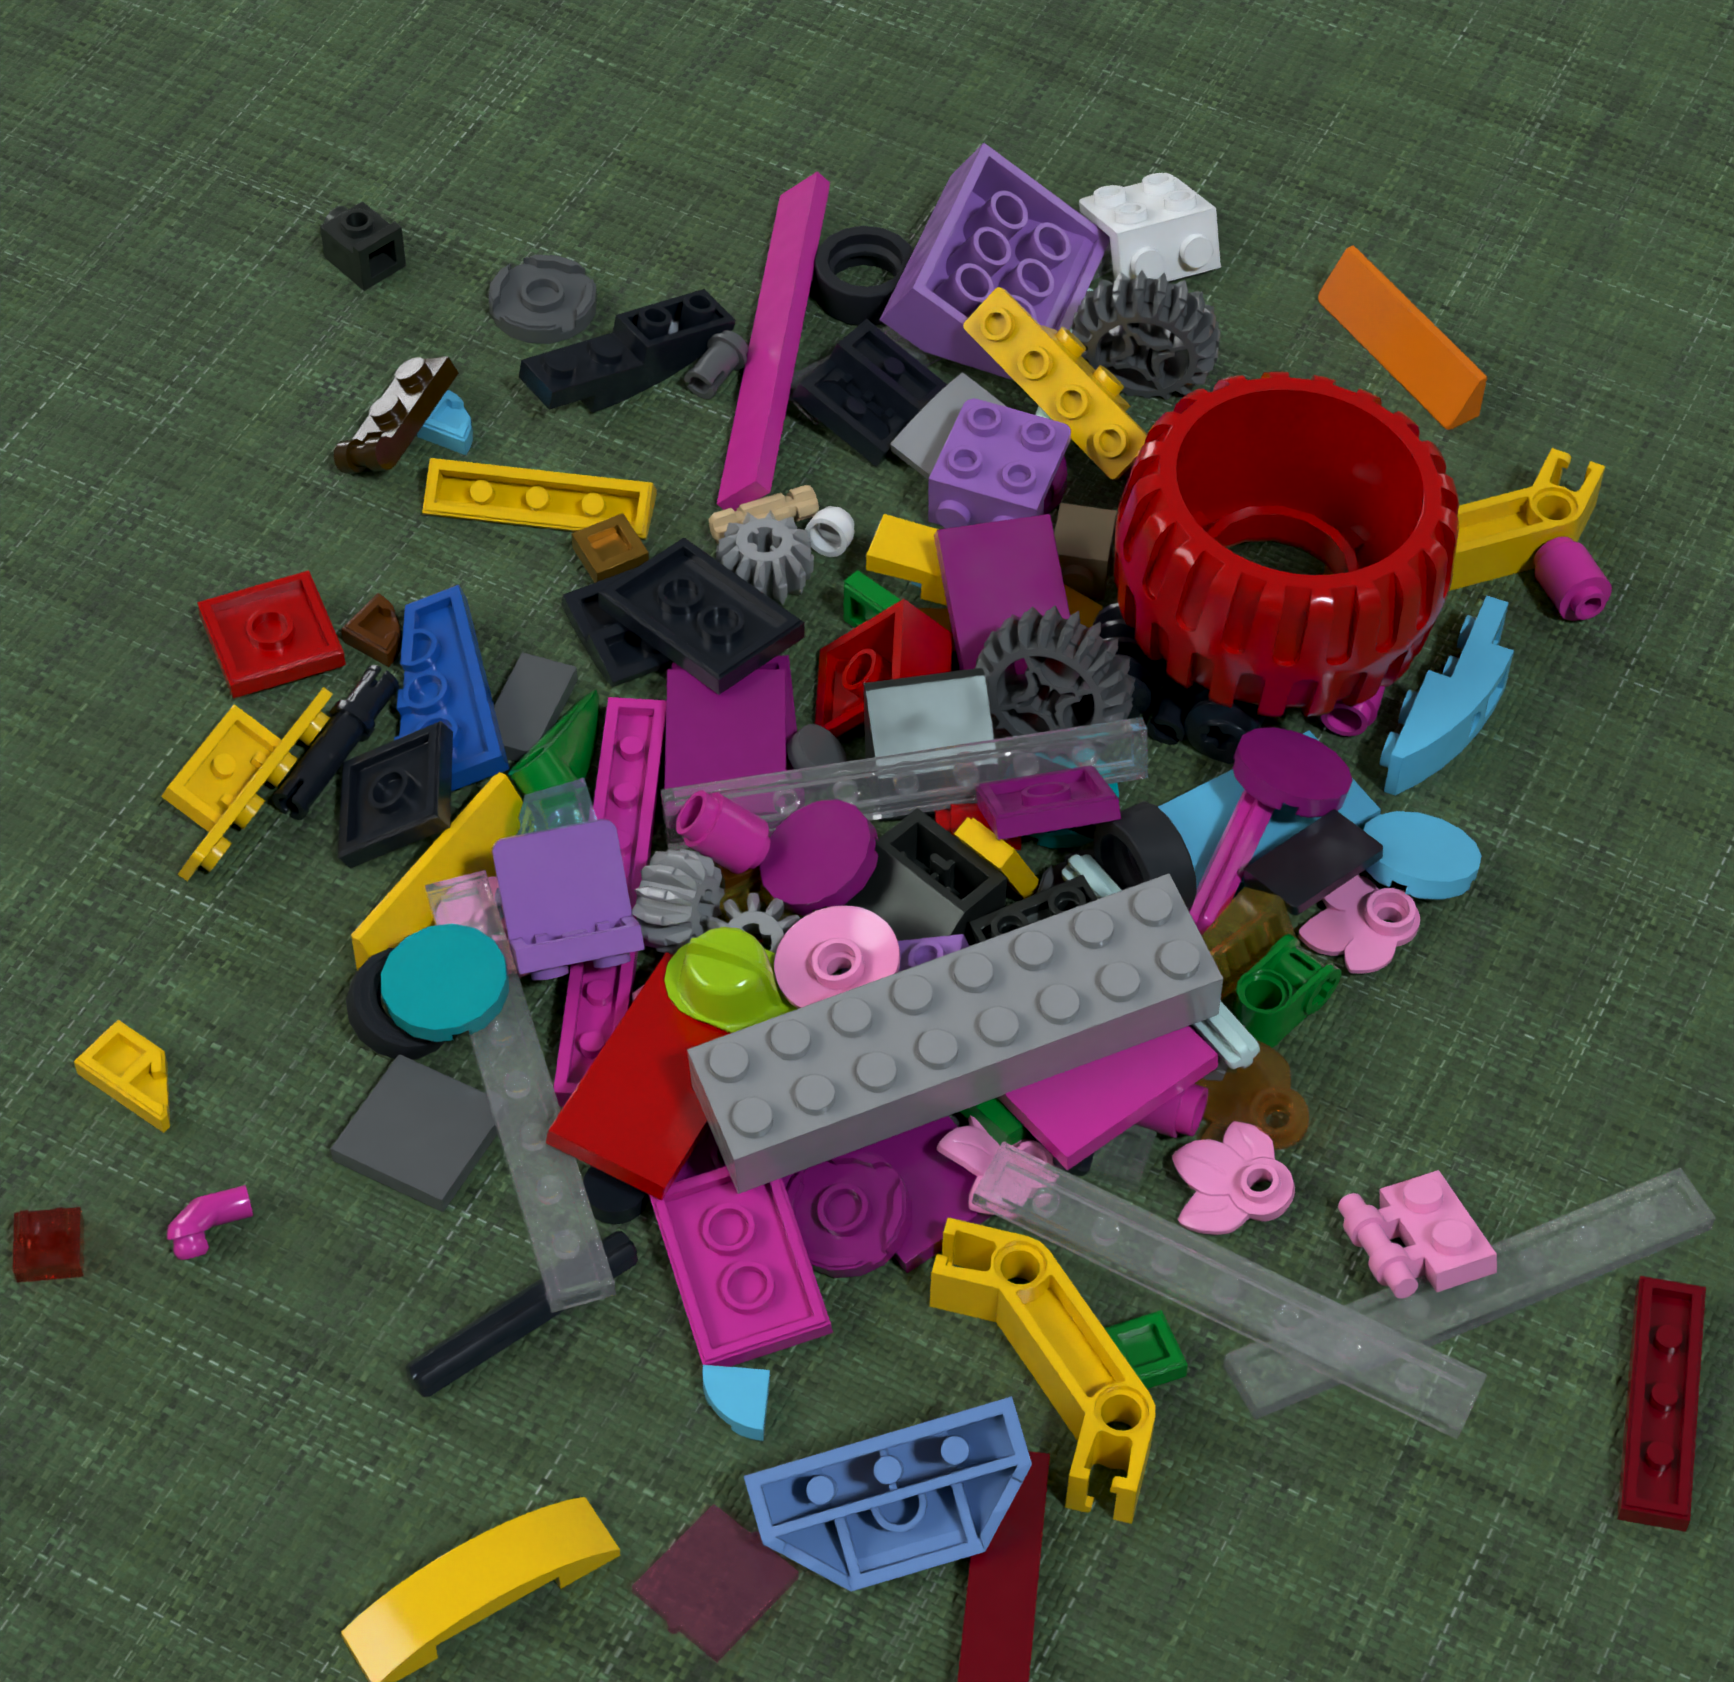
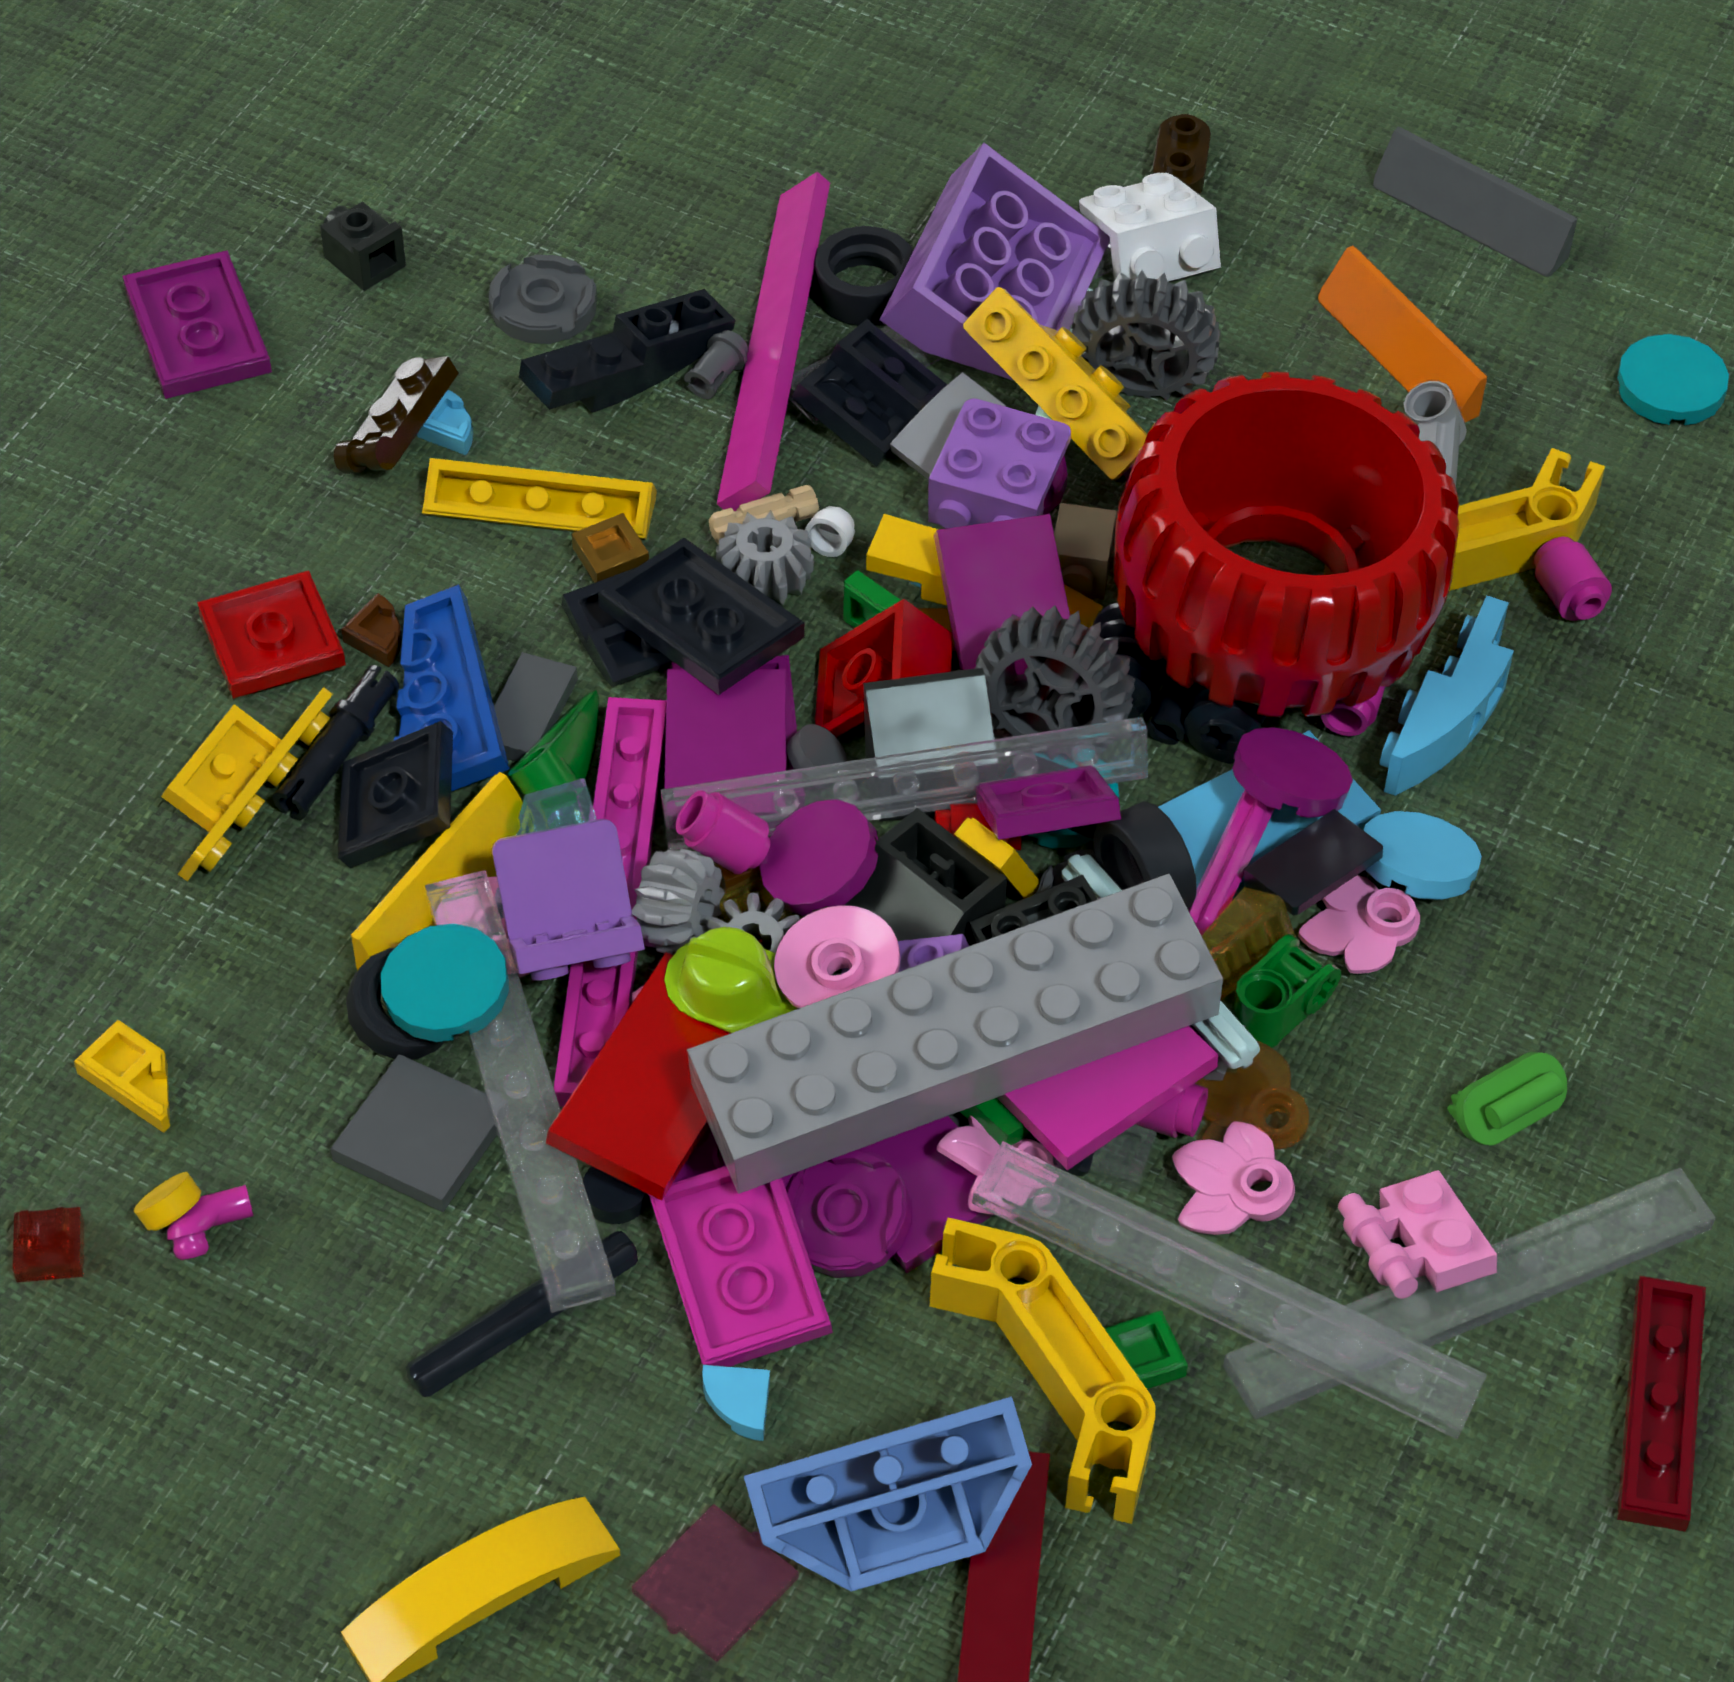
(168, 1202): none -> yellow tile
(196, 324): none -> magenta tile
(1183, 150): none -> dark brown plate
(1439, 420): none -> light grey piece
(1475, 203): none -> dark grey slope
(1510, 1098): none -> bright green piece
(1672, 379): none -> teal tile

